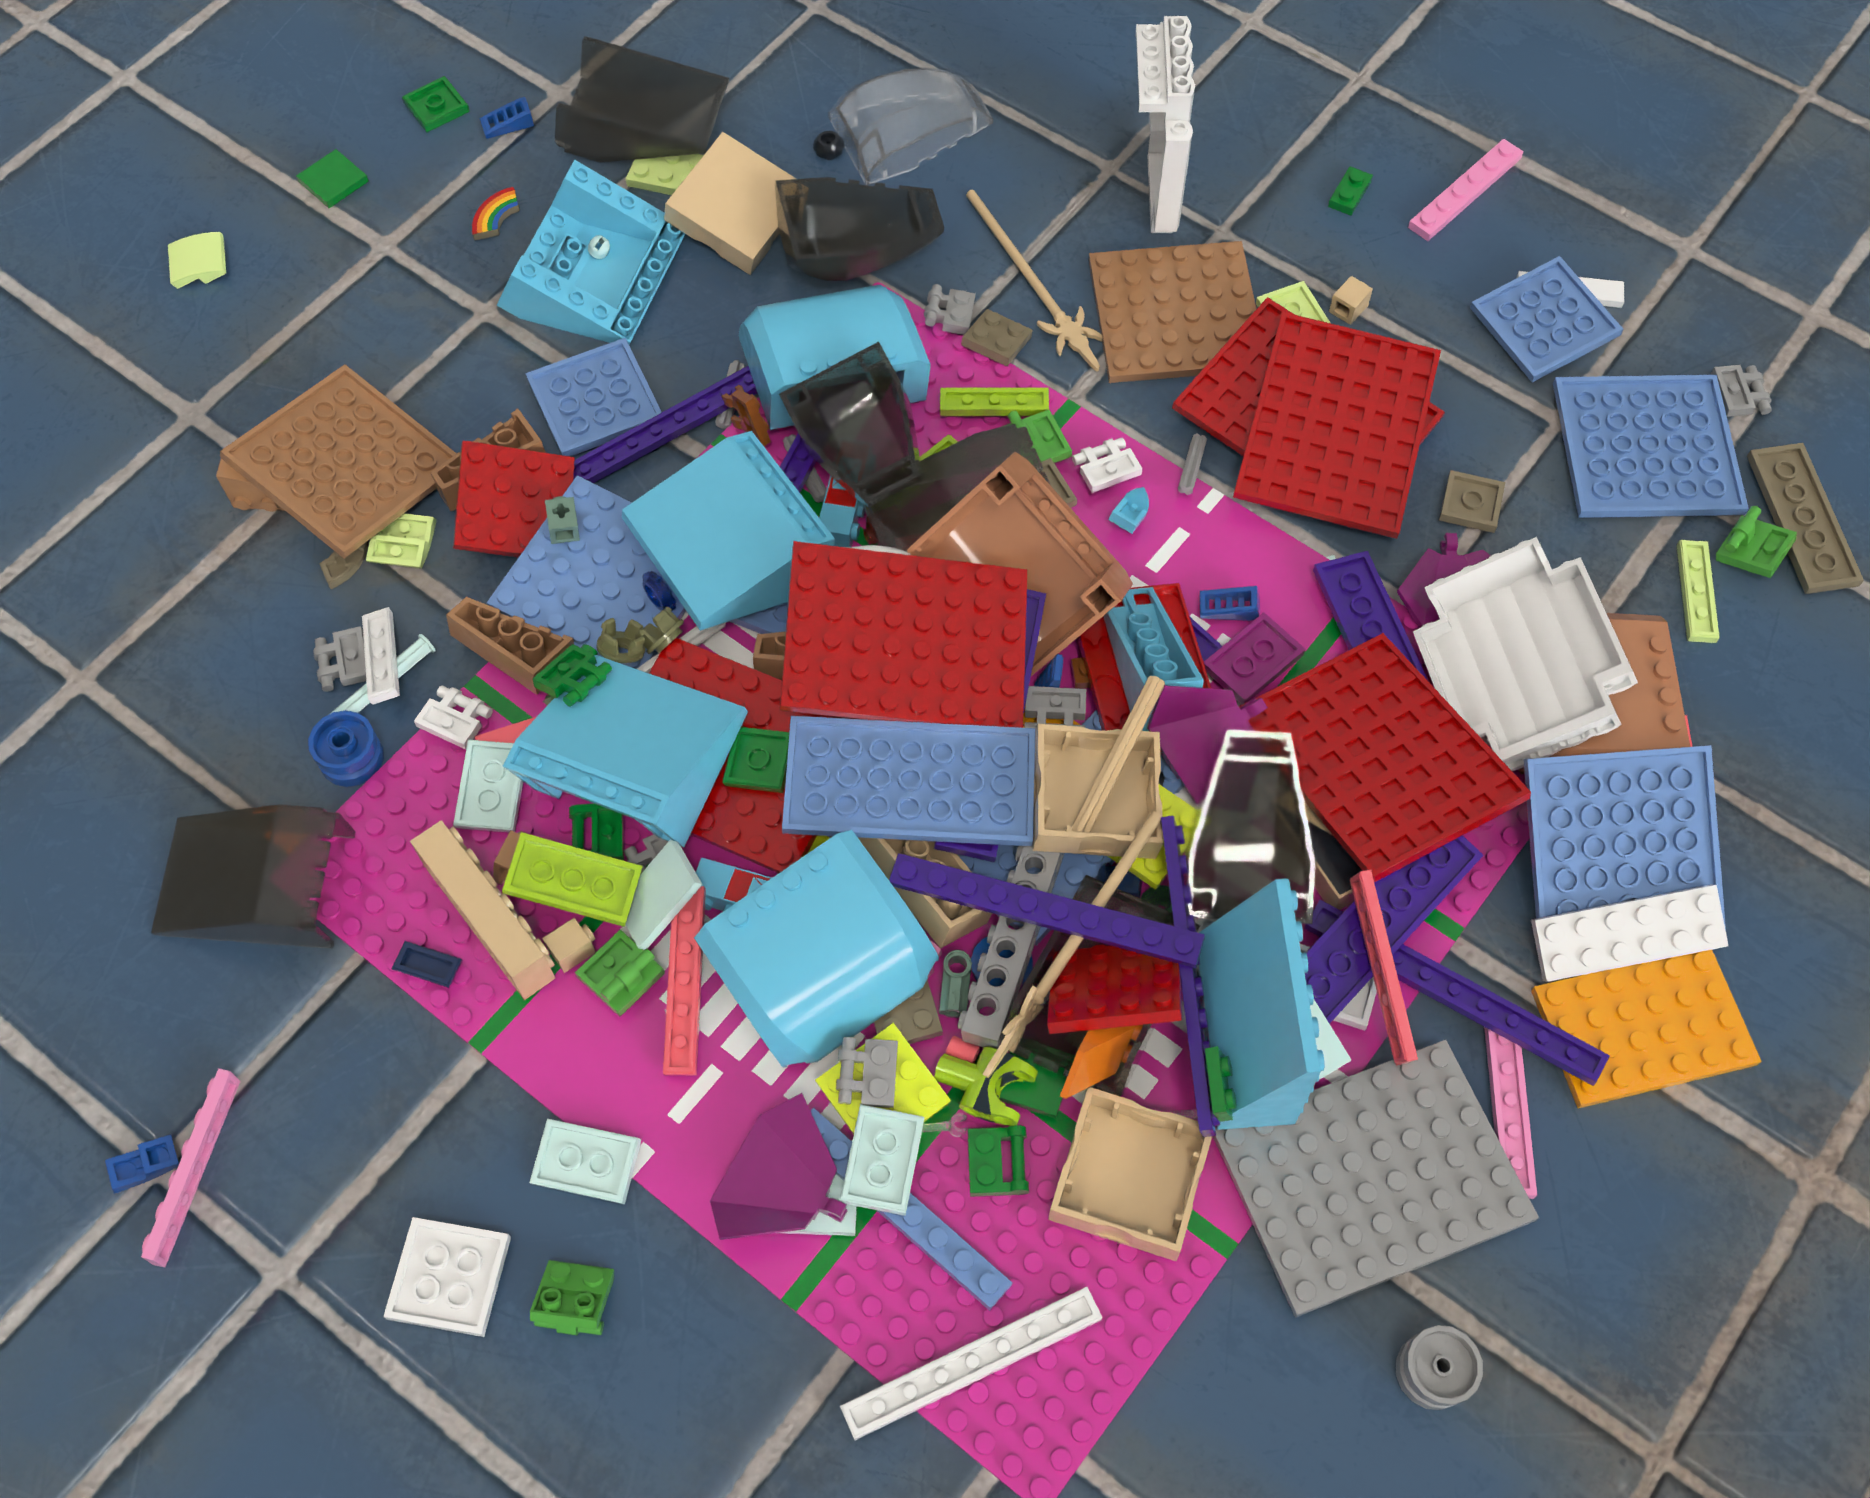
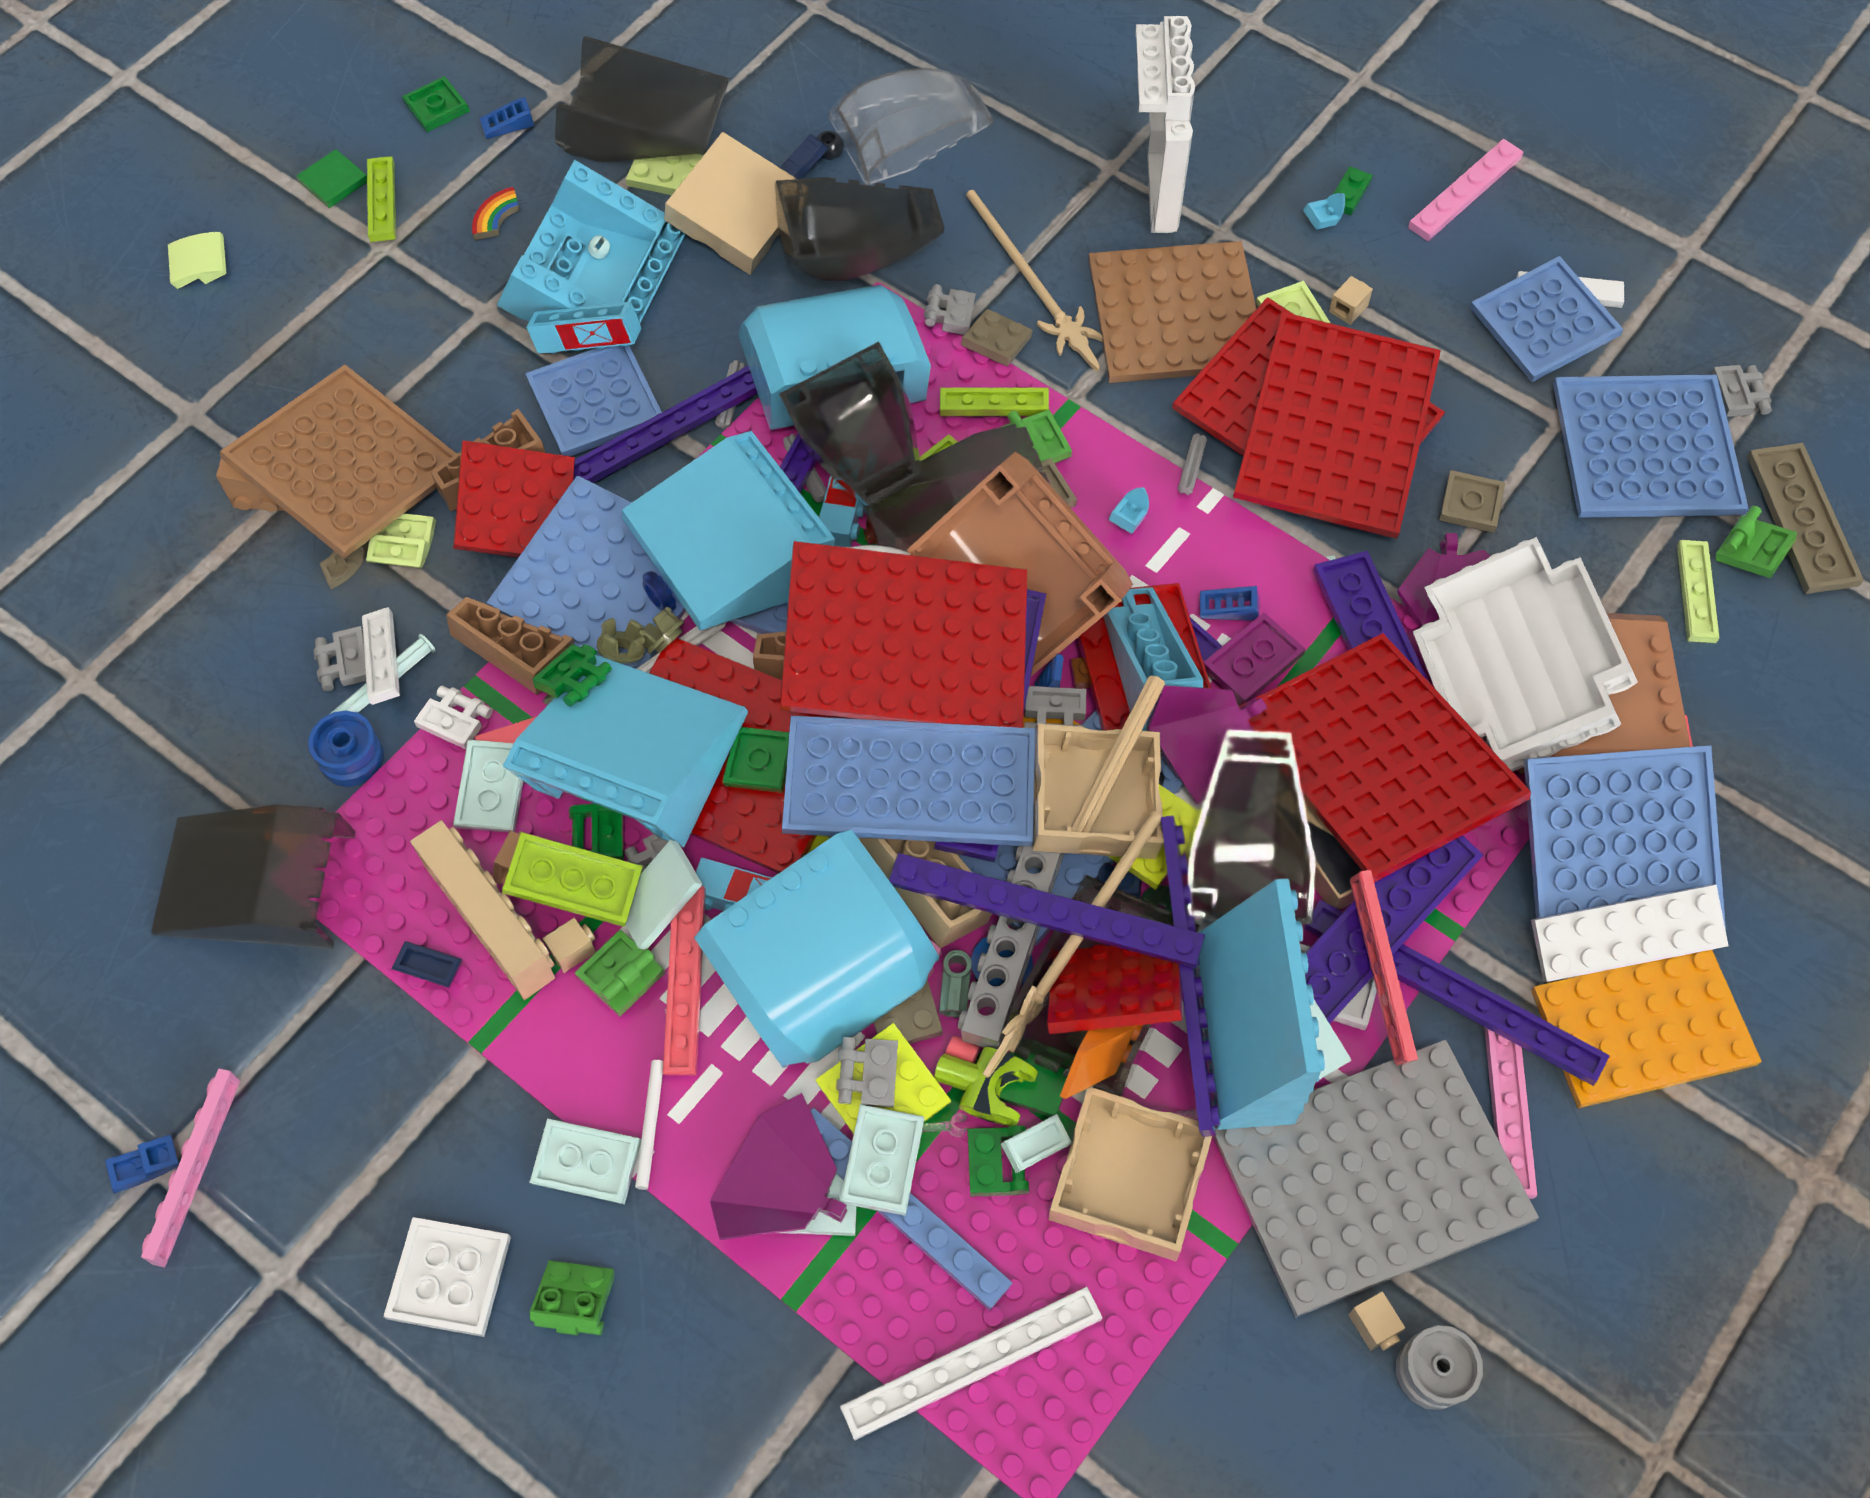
(381, 199): none -> lime plate
(562, 520): sand green brick -> none
(584, 327): none -> medium azure brick
(649, 1125): none -> white bar
(748, 410): dark orange plate -> none
(804, 157): none -> dark blue tile
(1036, 1143): none -> light aqua tile
(1110, 470): white plate -> none
(1218, 1070): green plate -> none
(1326, 212): none -> medium azure plate
(1377, 1322): none -> tan brick

